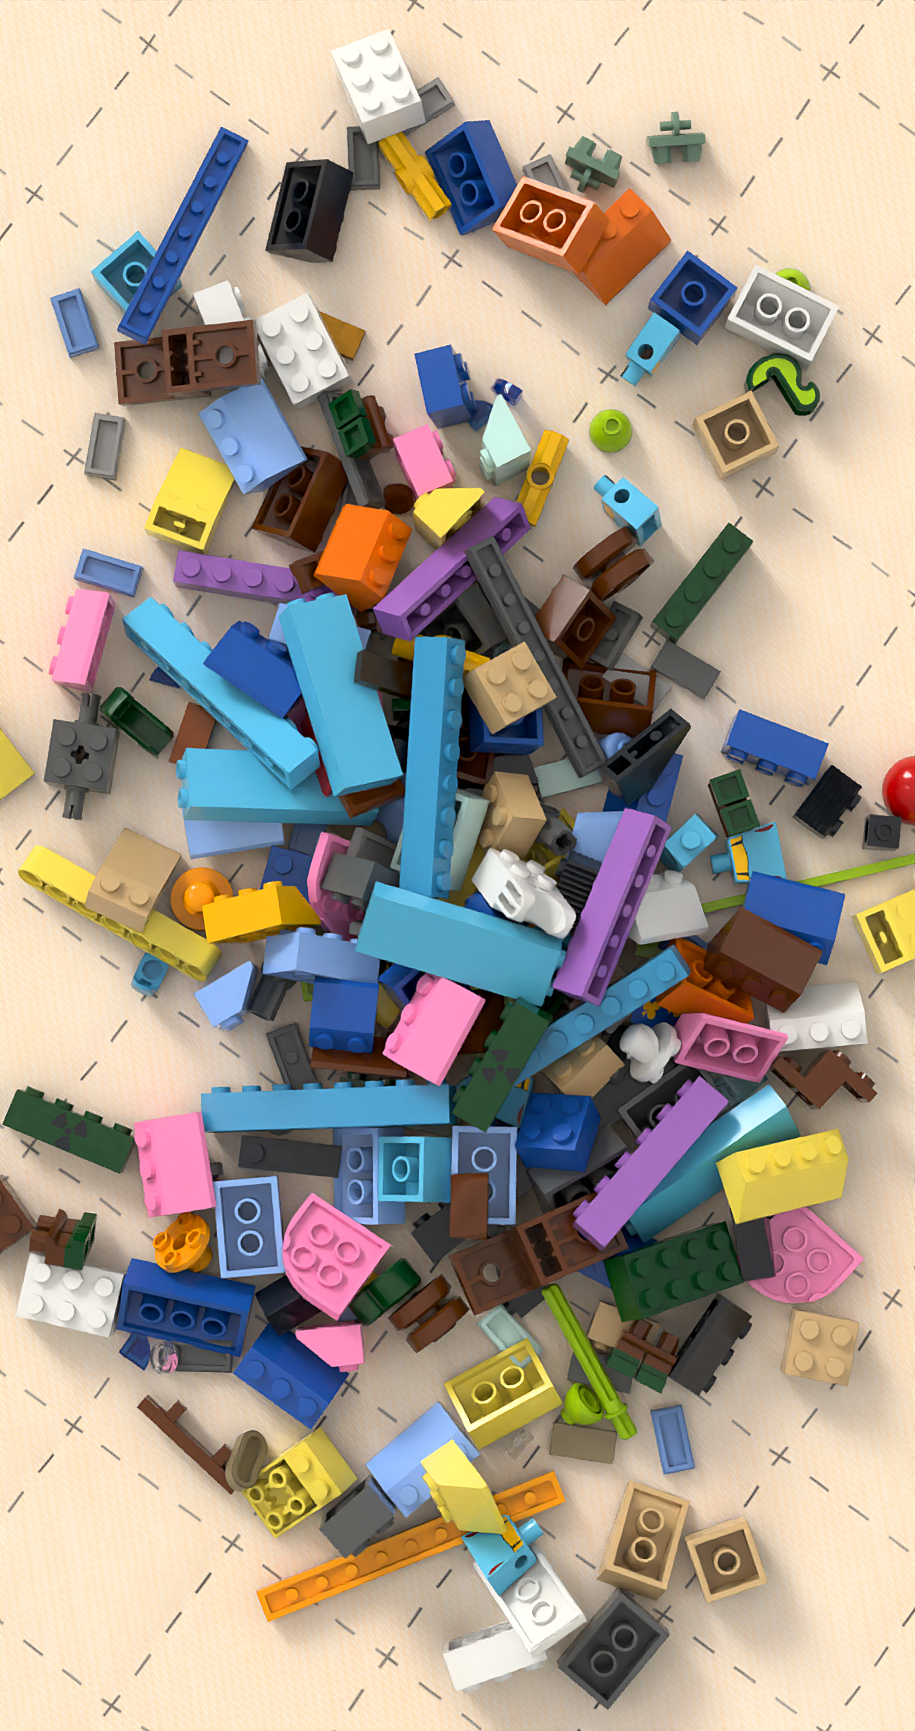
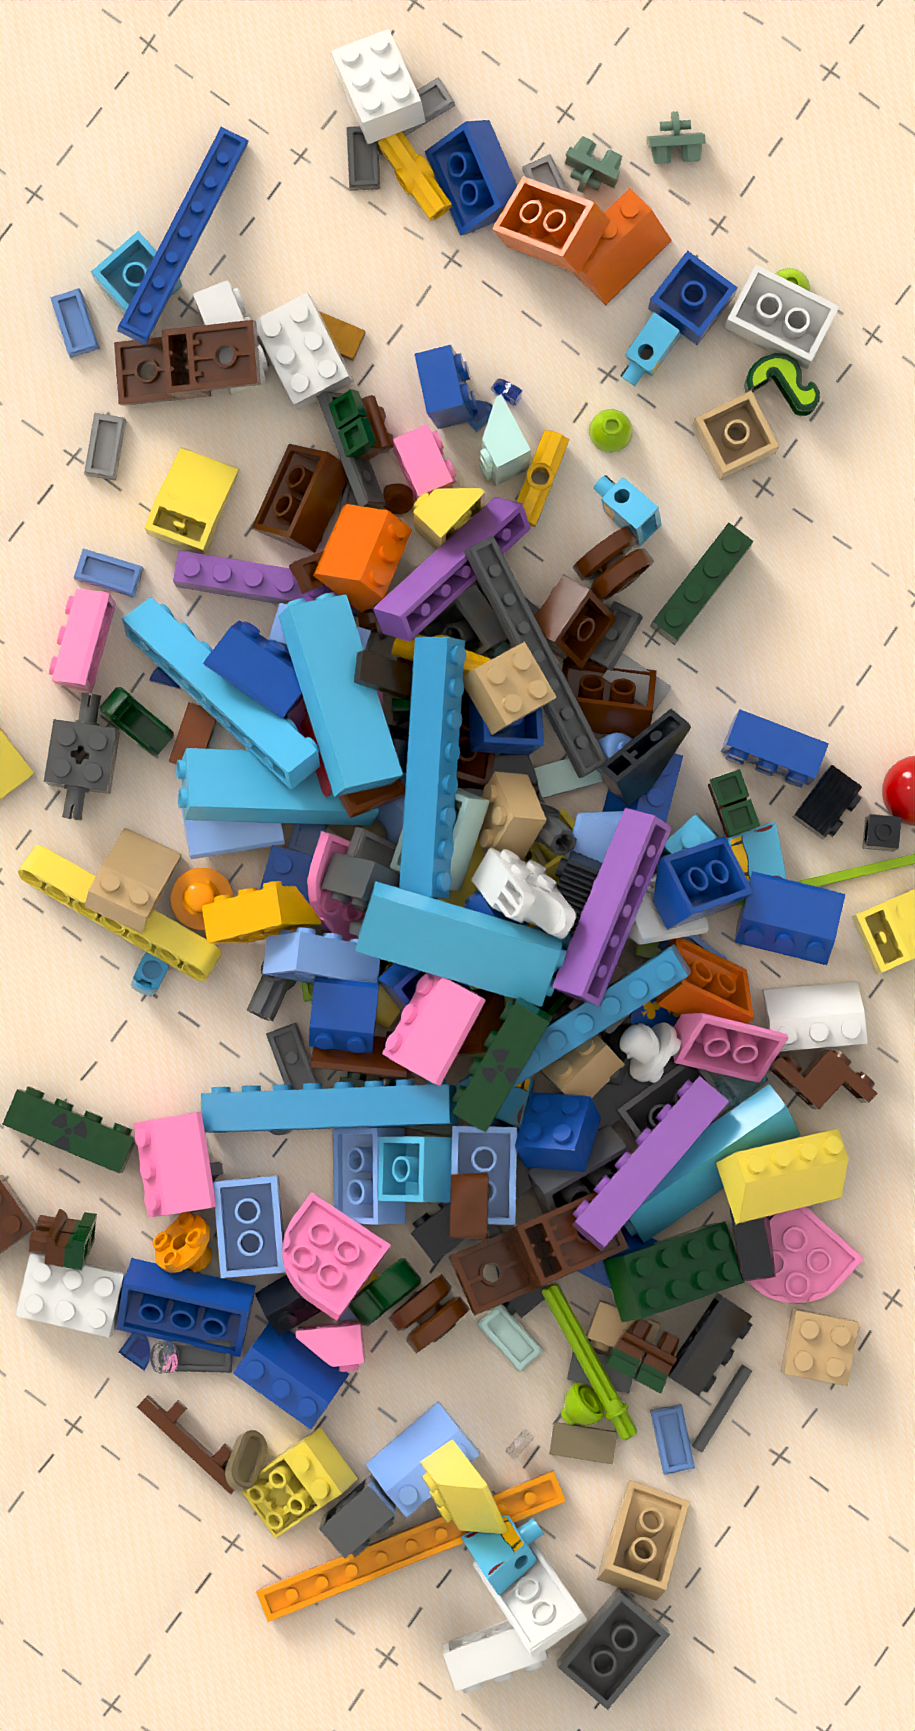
(228, 997): light blue slope -> none
(253, 437): light blue slope -> none
(289, 1156): black slope -> none
(310, 210): black slope -> none
(501, 1396): light yellow slope -> none
(685, 669): dark grey tile -> none
(698, 883): none -> blue slope
(722, 1408): none -> dark grey bar
(725, 1559): tan brick -> none
(761, 959): reddish brown slope -> none

